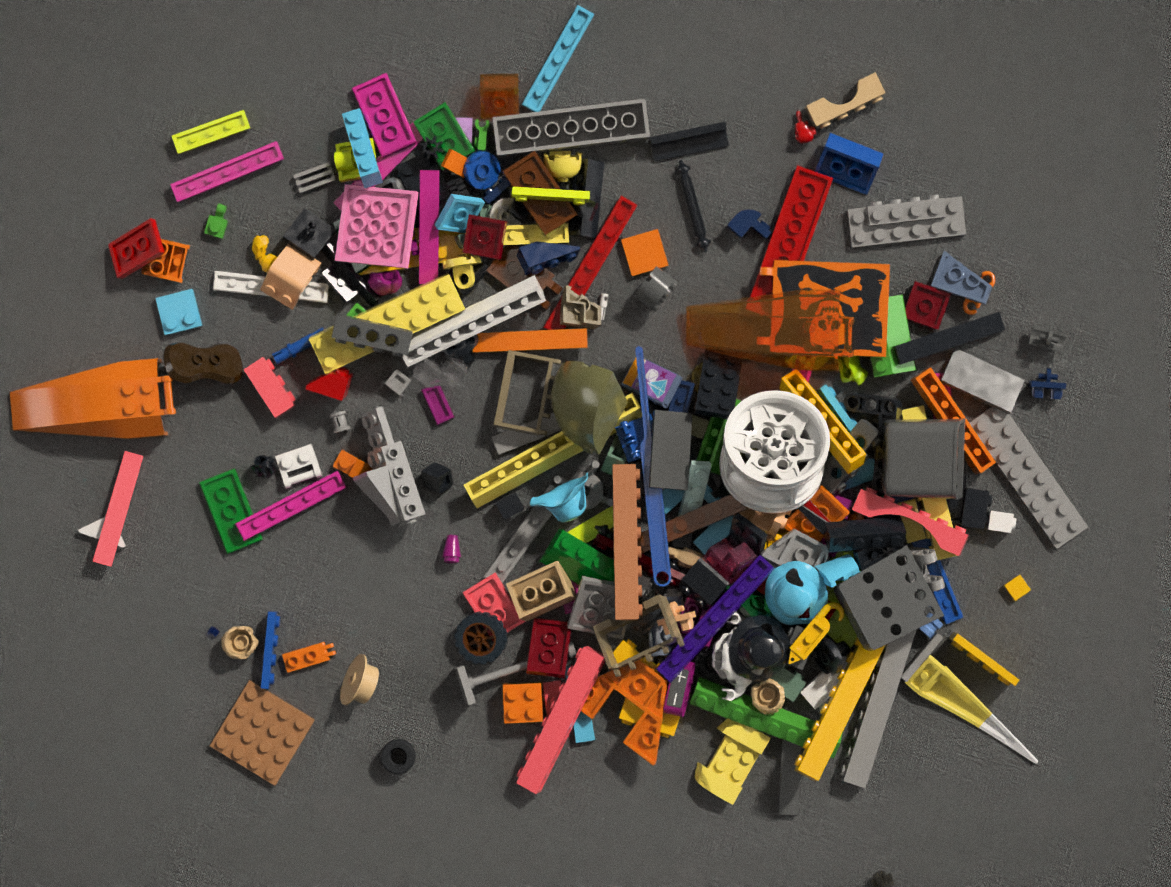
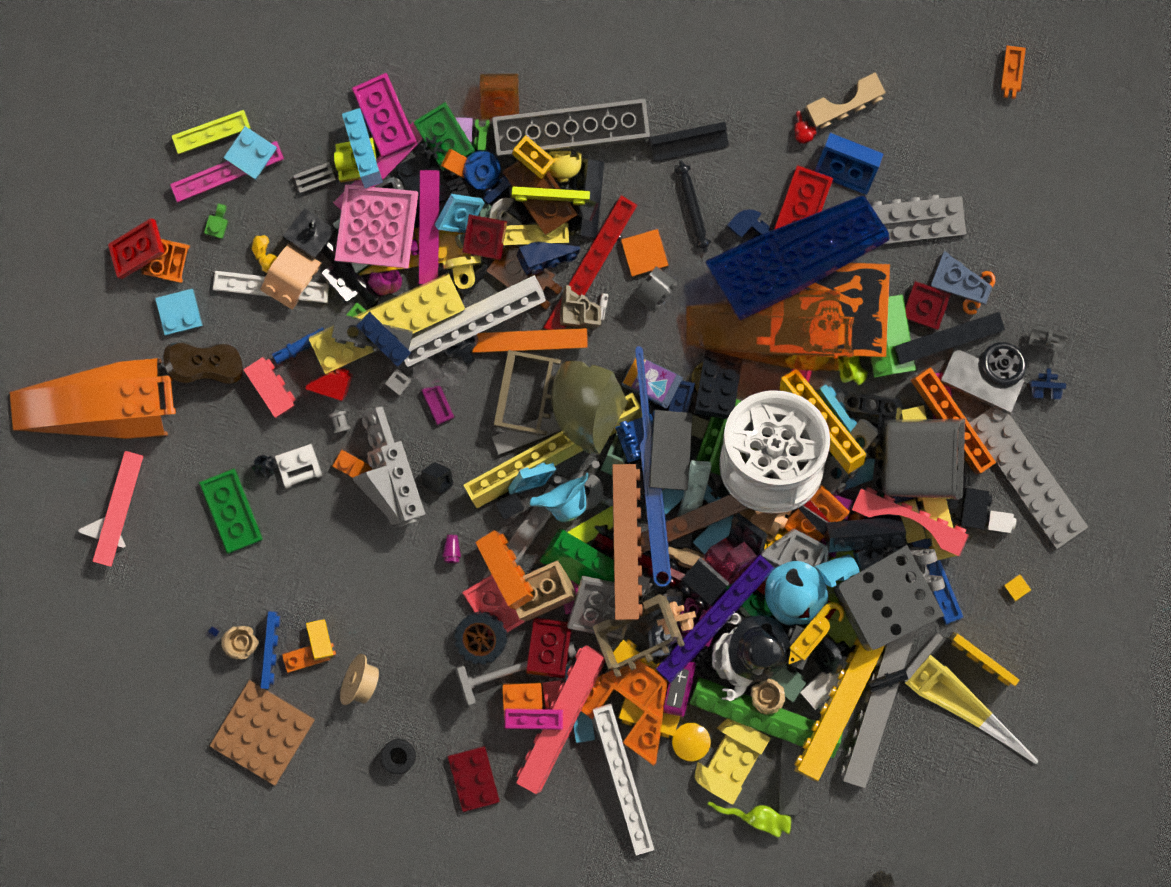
(250, 152): none -> medium azure plate
(290, 505): dark pink tile -> none
(319, 639): none -> yellow tile
(383, 339): none -> dark blue plate
(473, 778): none -> dark red plate
(505, 570): none -> orange brick
(531, 478): none -> medium azure plate
(533, 157): none -> yellow brick
(534, 719): none -> dark pink tile
(558, 59): medium azure tile -> none
(623, 779): none -> white plate
(691, 741): none -> yellow dish
(762, 818): none -> lime animal
(796, 255): none -> clear blue wing
(888, 680): none -> black pin
(931, 627): medium blue wheel -> none
(994, 376): none -> black plate
(1012, 70): none -> orange hinge

